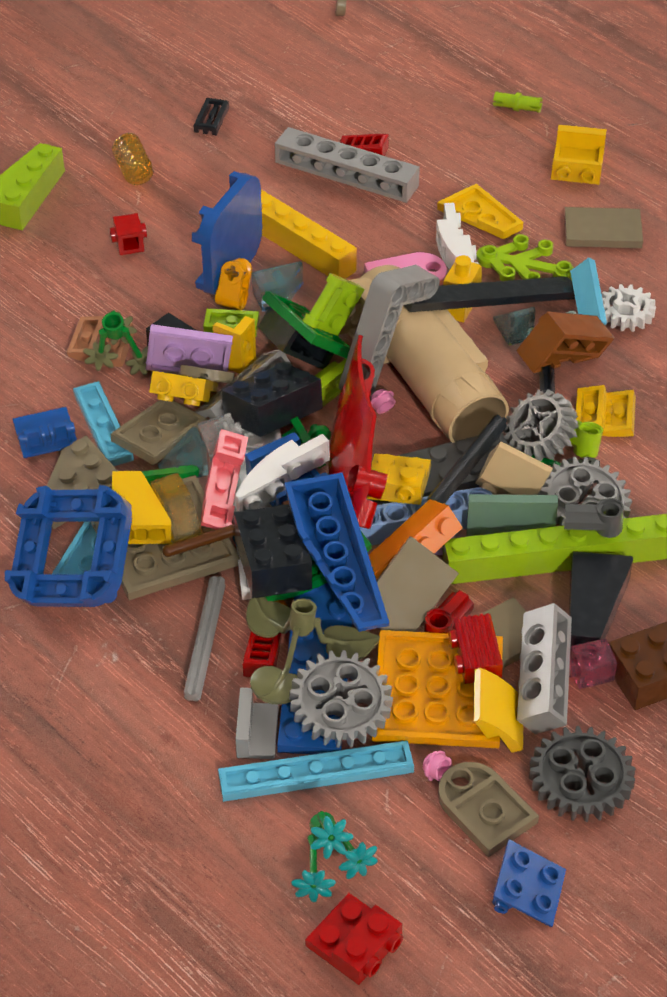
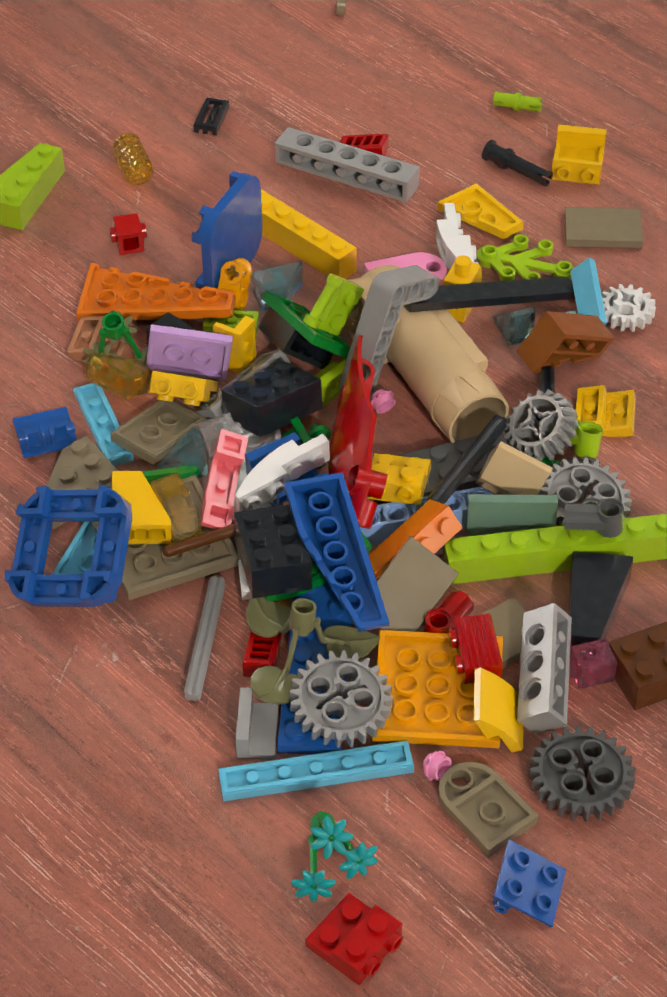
(118, 375): none -> clear yellow slope
(149, 297): none -> orange wing
(209, 374): dark tan tile -> none
(507, 159): none -> black pin

